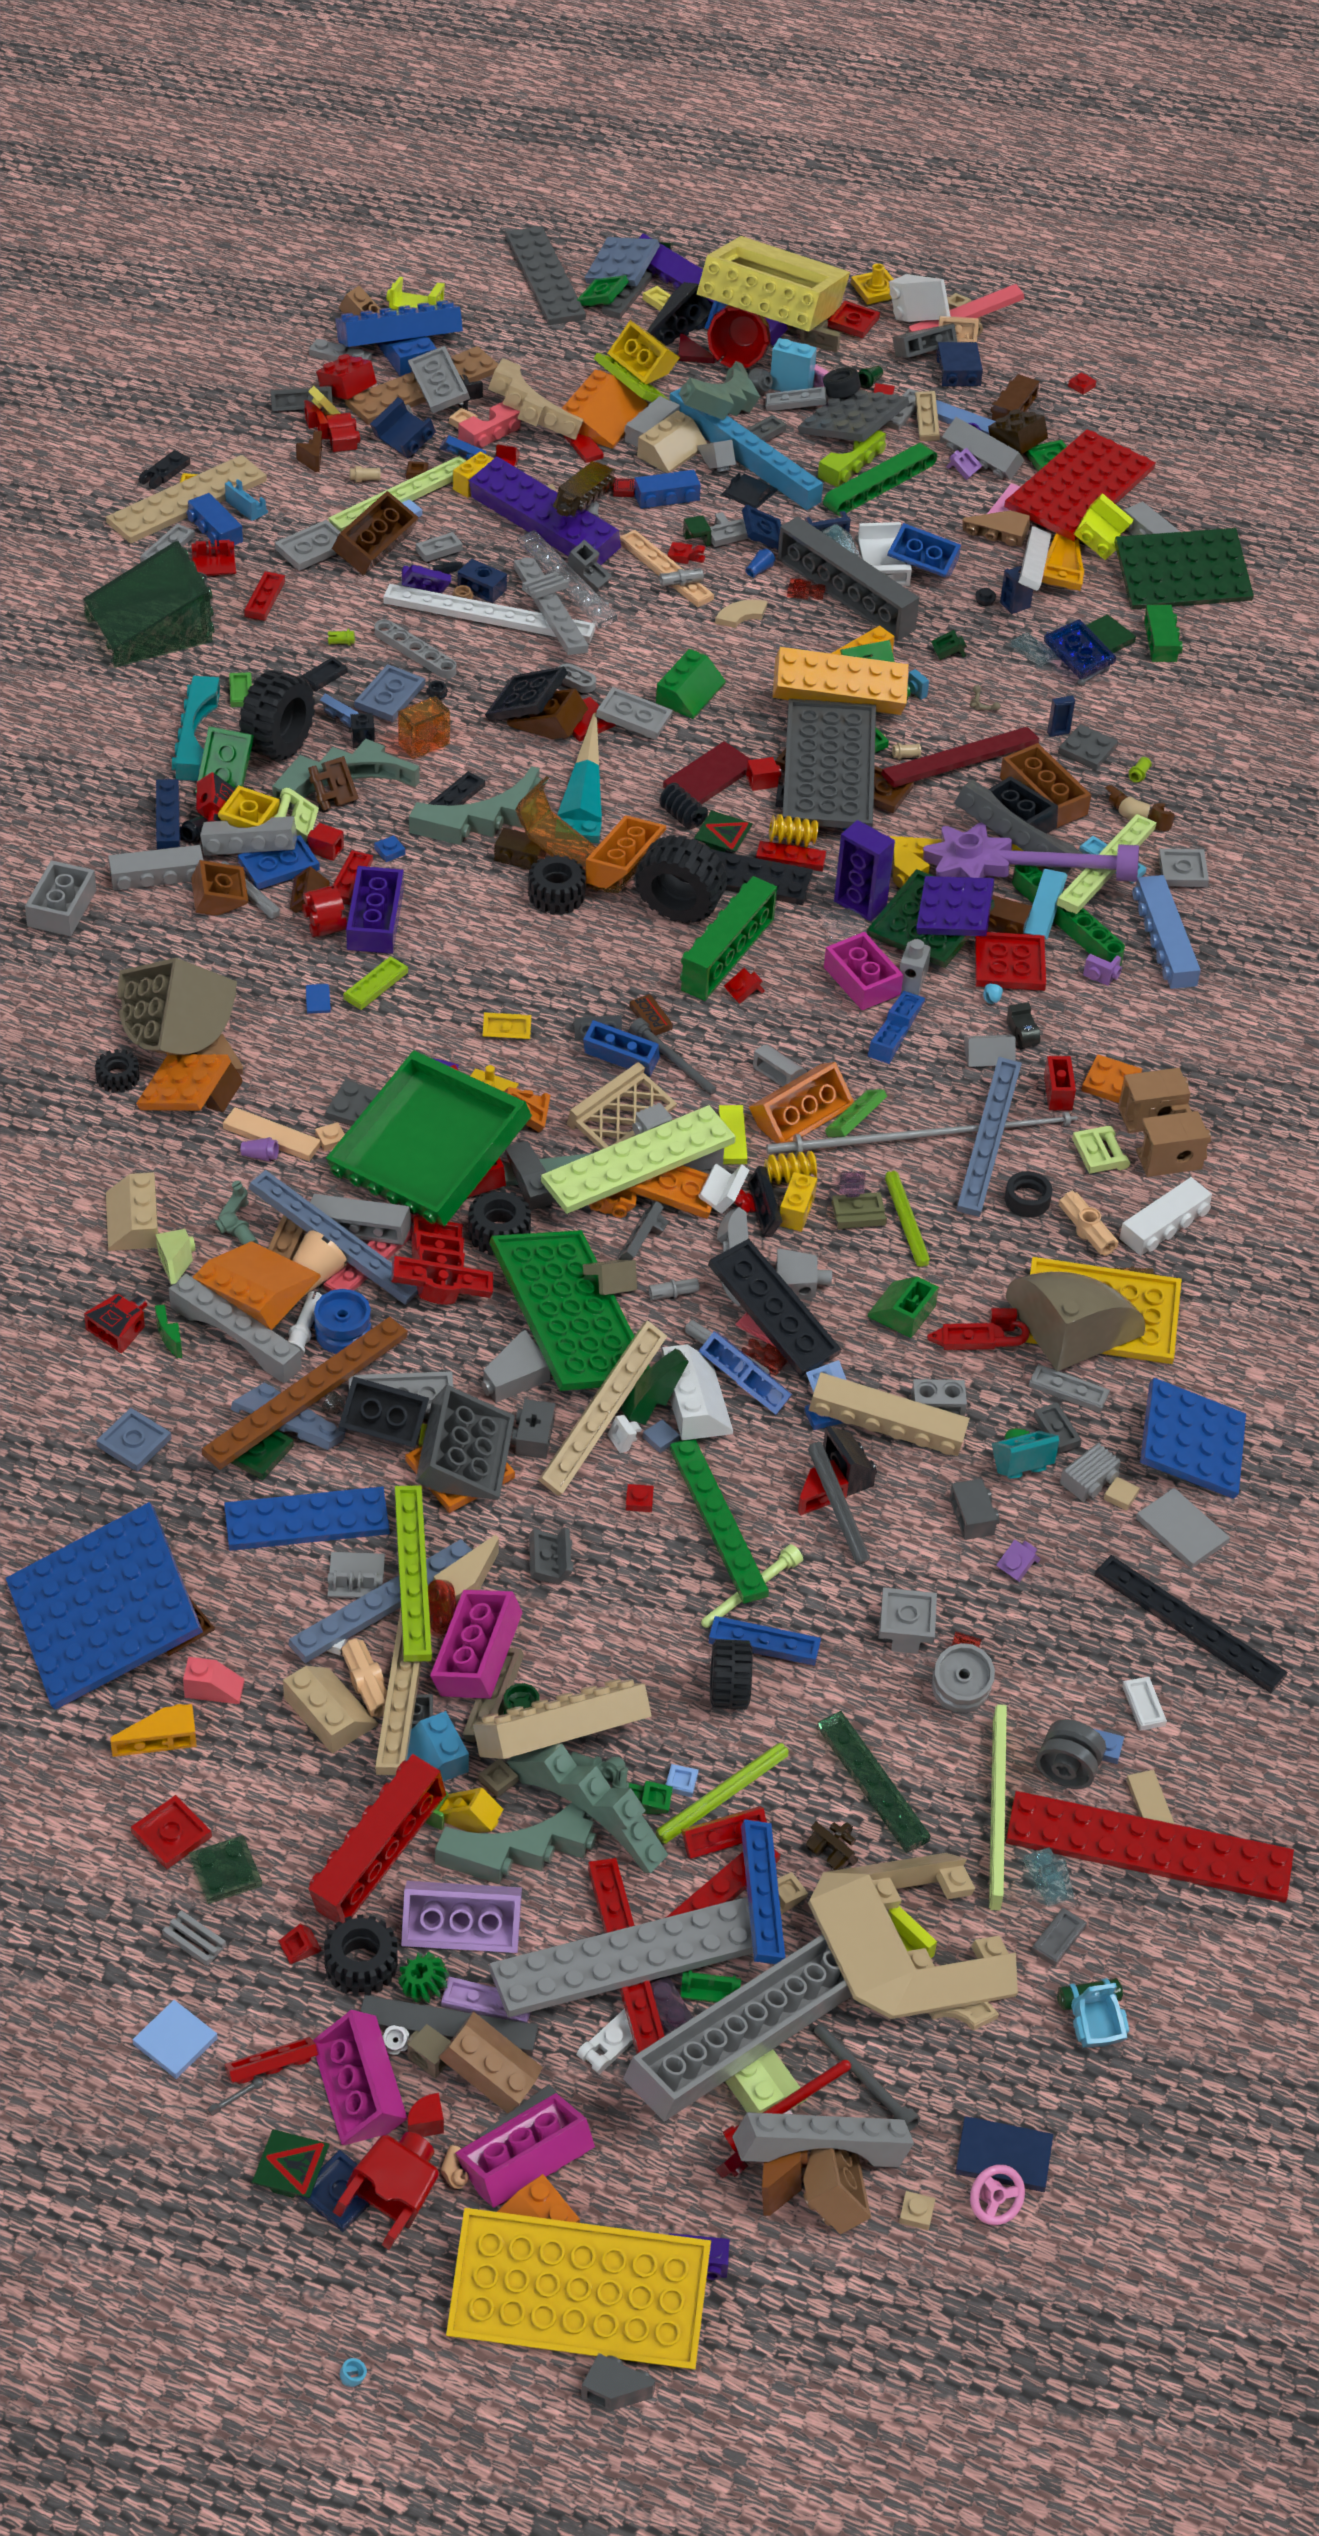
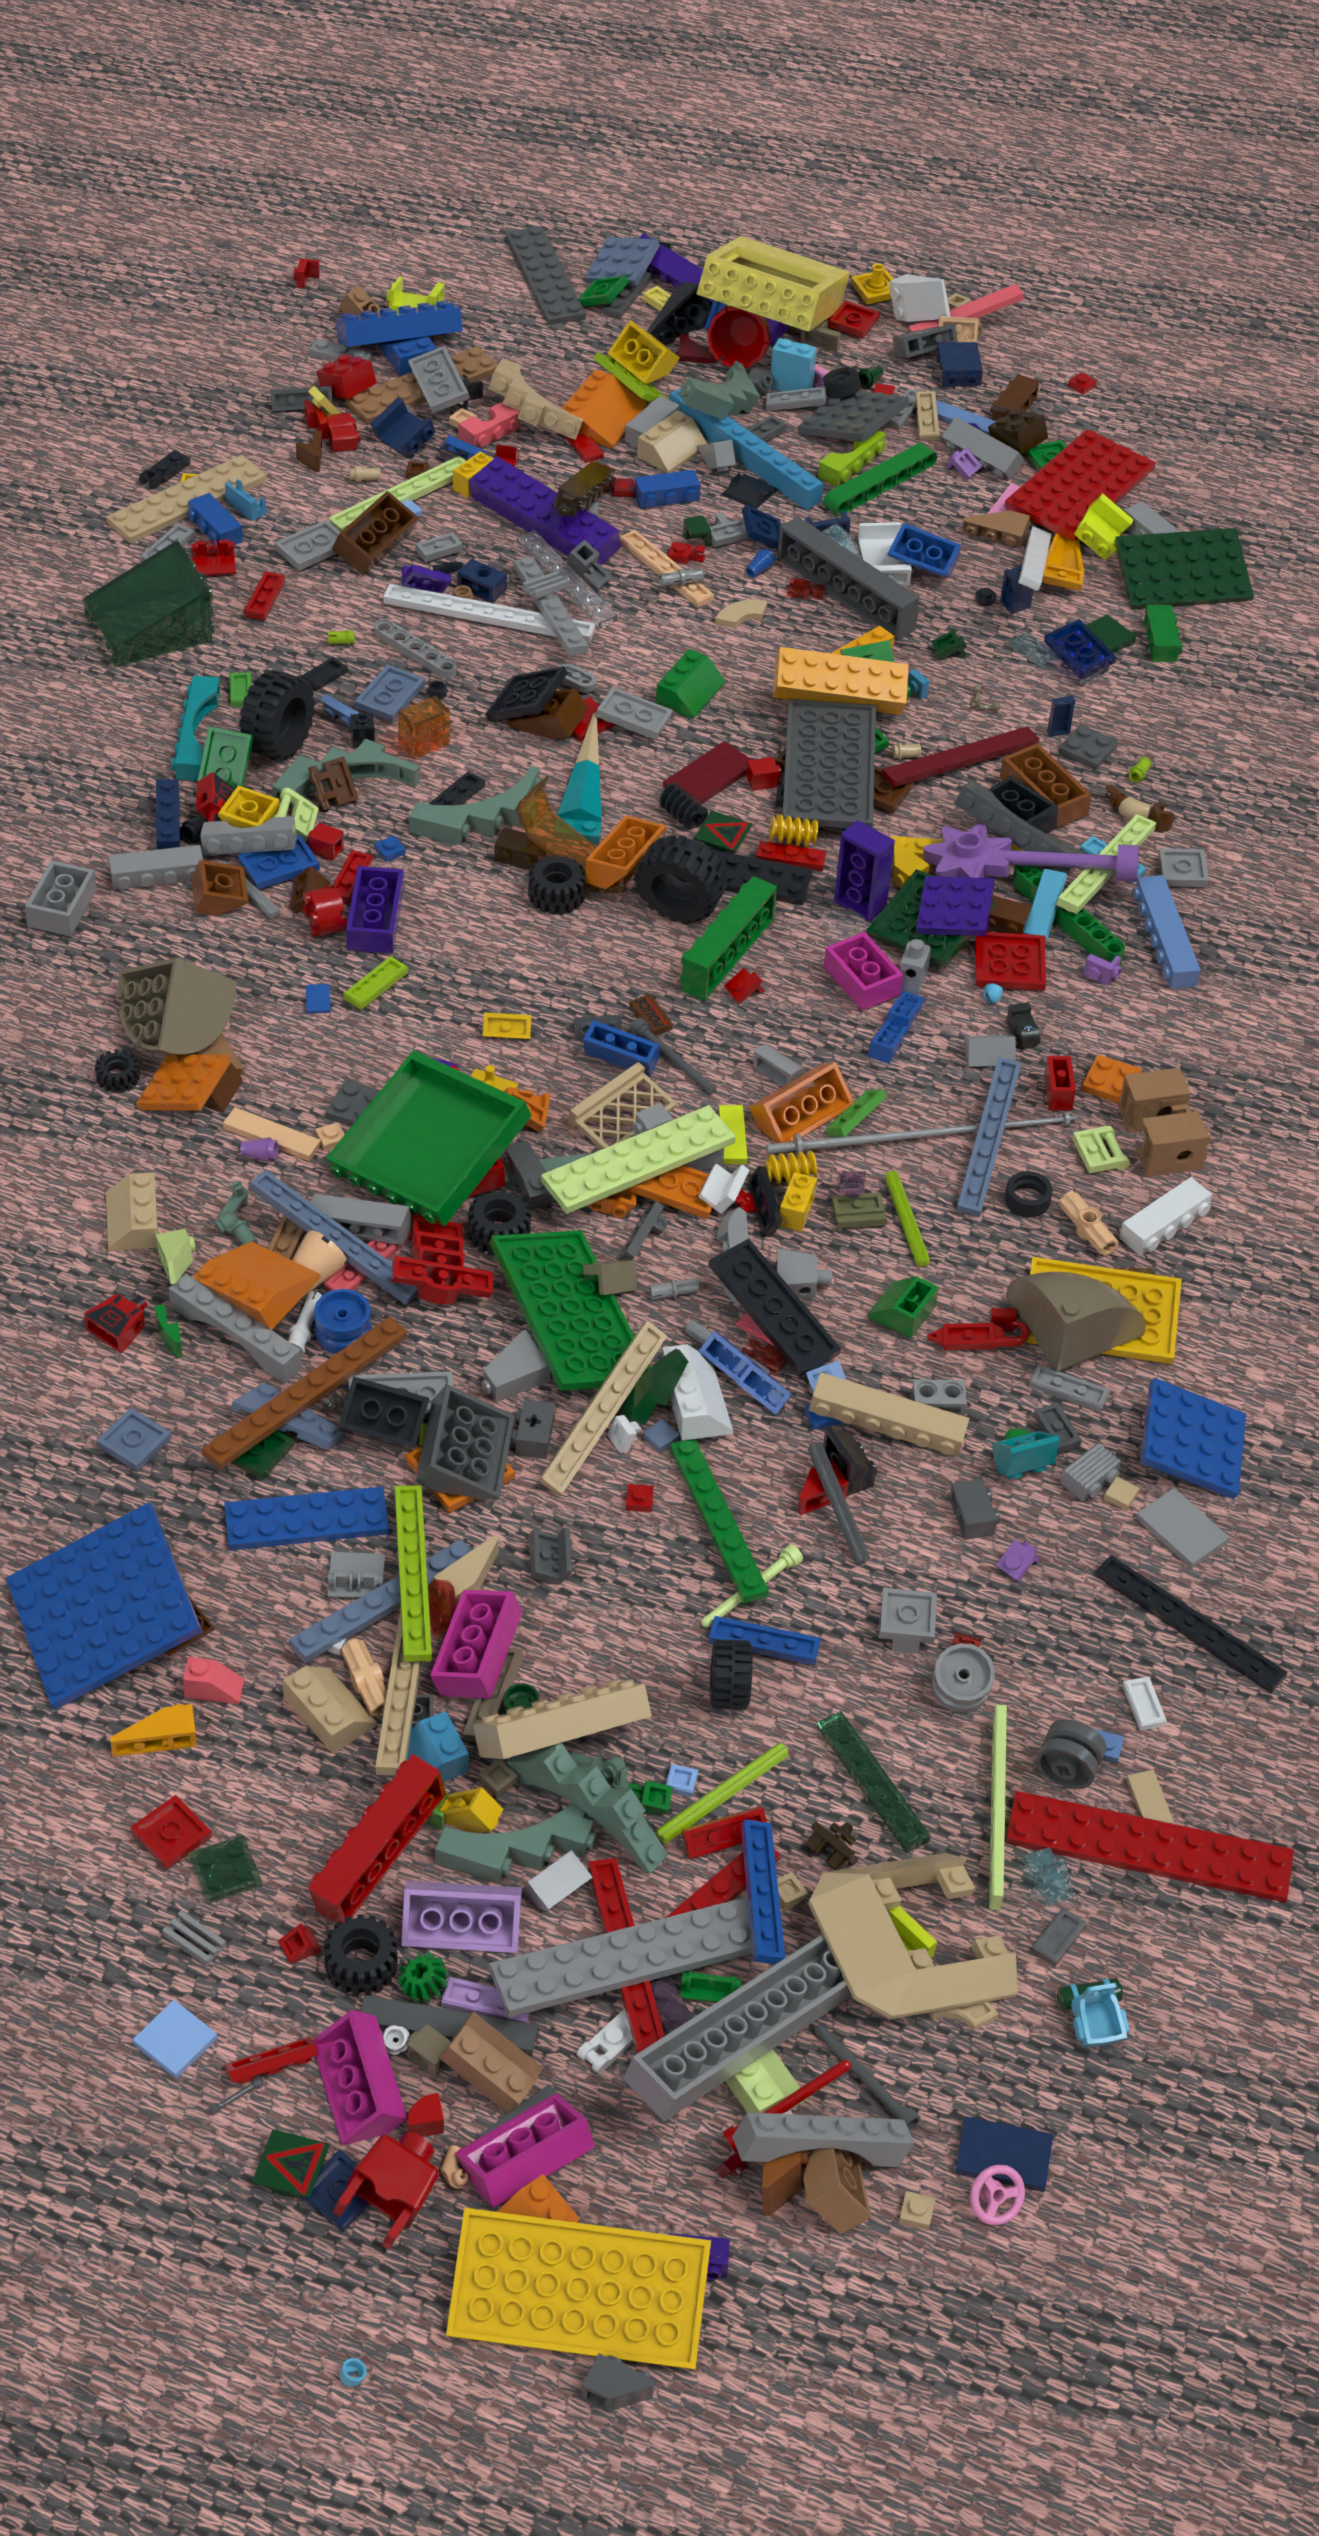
(306, 269): none -> red bracket
(556, 1882): none -> brick

